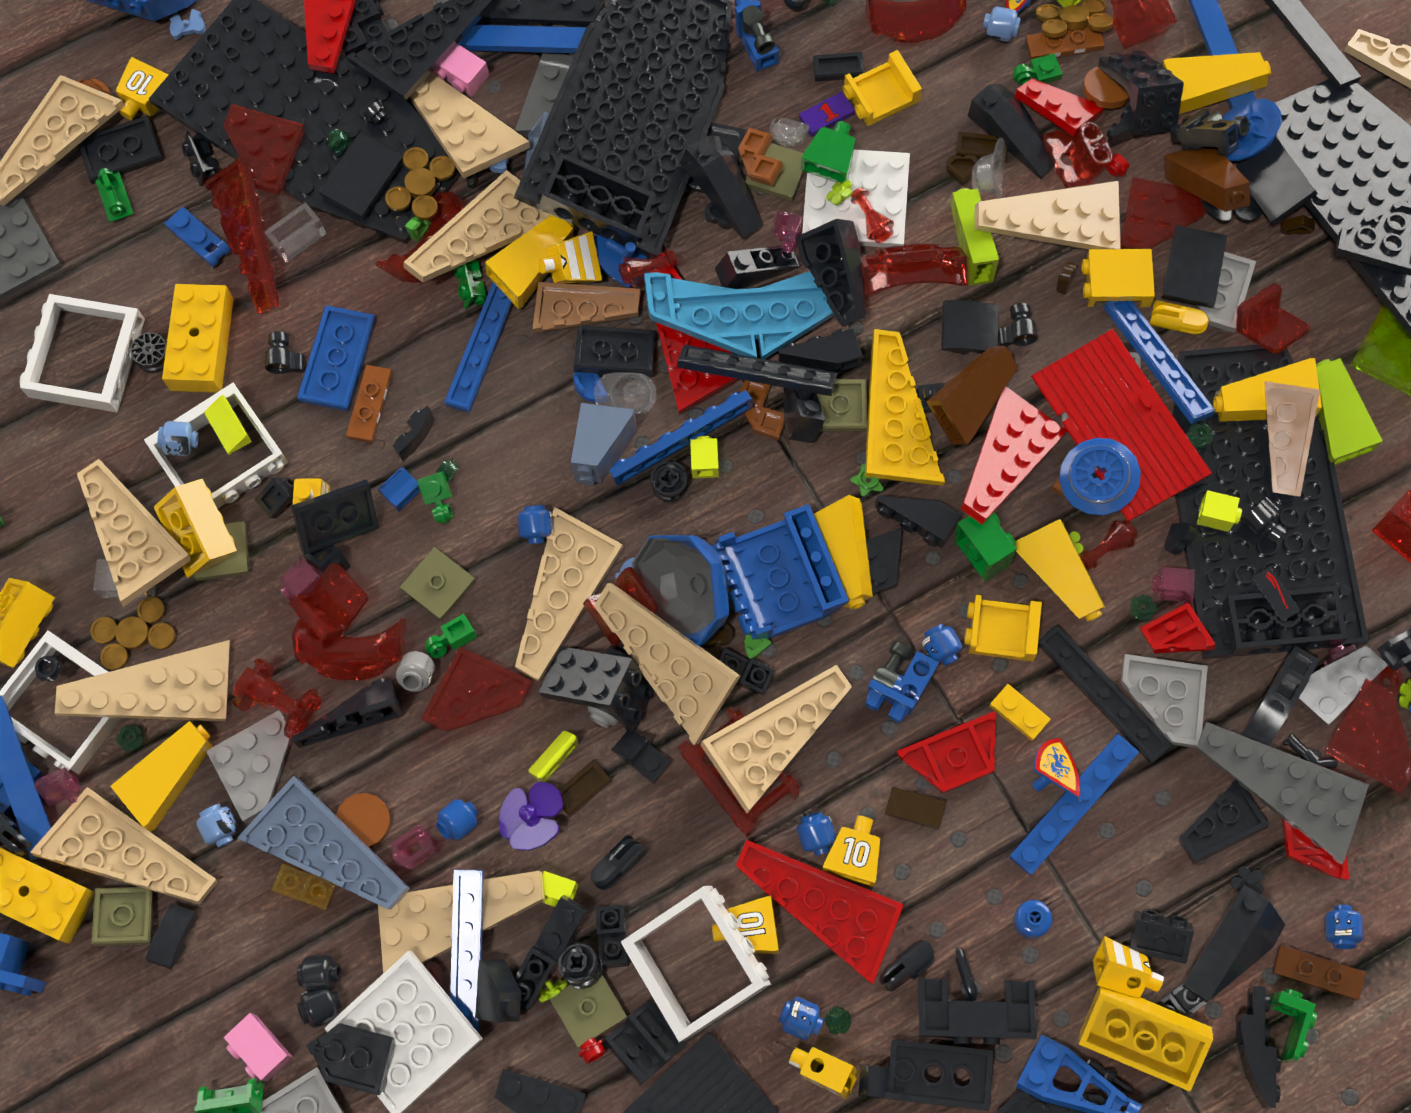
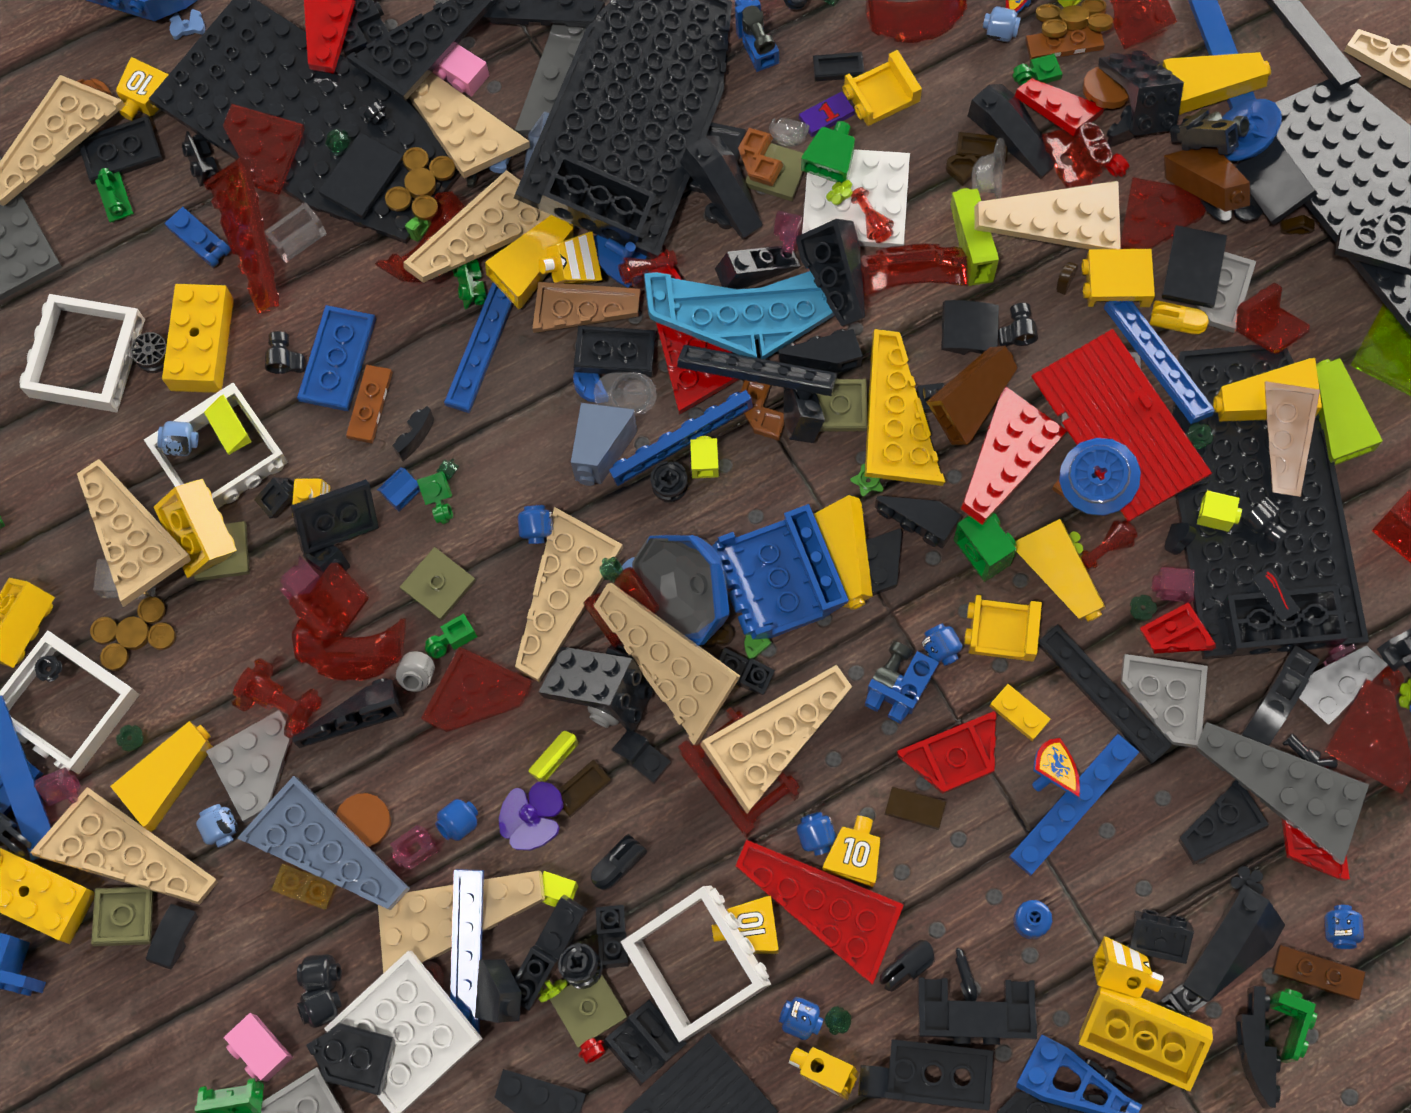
(171, 688): tan wing -> none
(523, 39): blue tile -> none
(610, 568): none -> clear green plate

